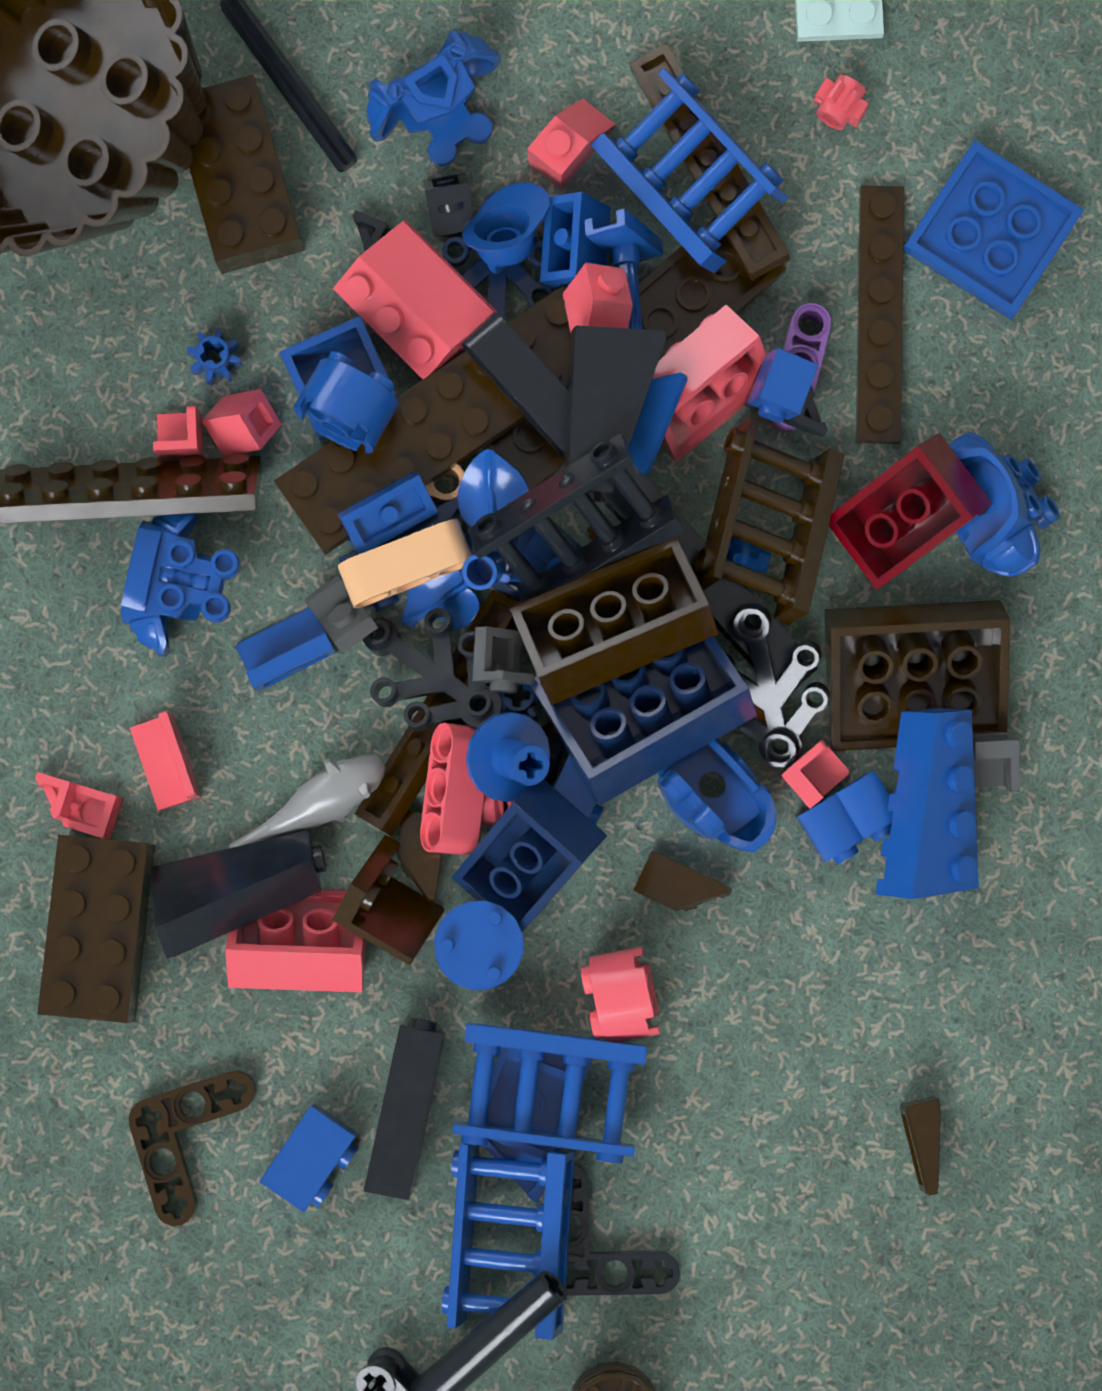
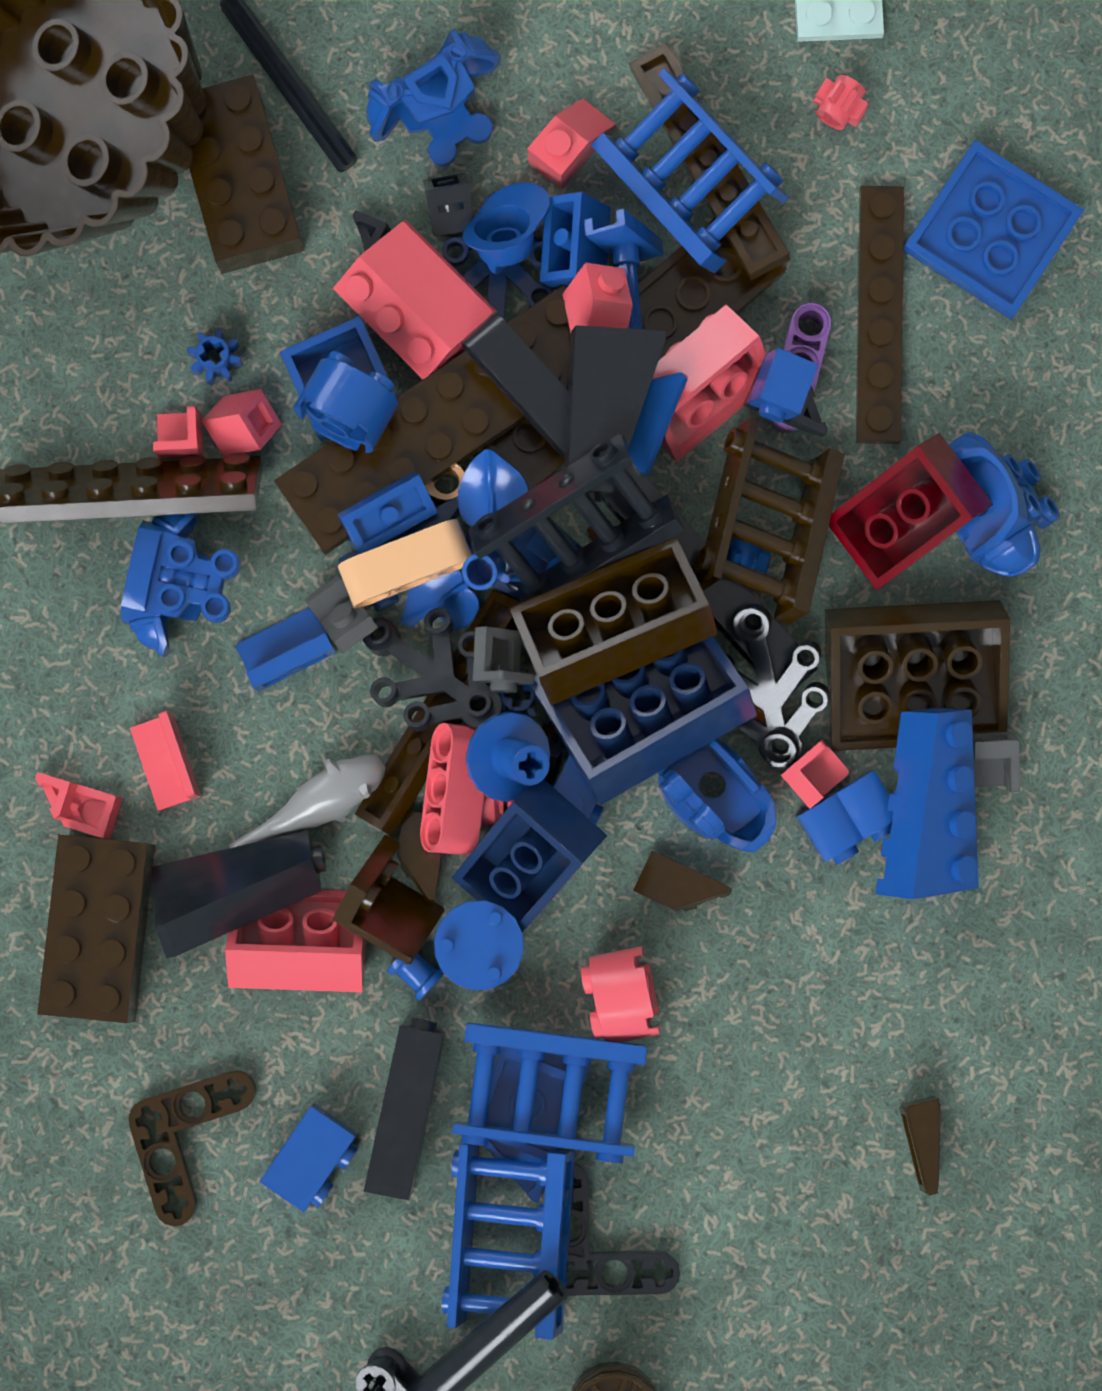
(419, 975): none -> blue bush

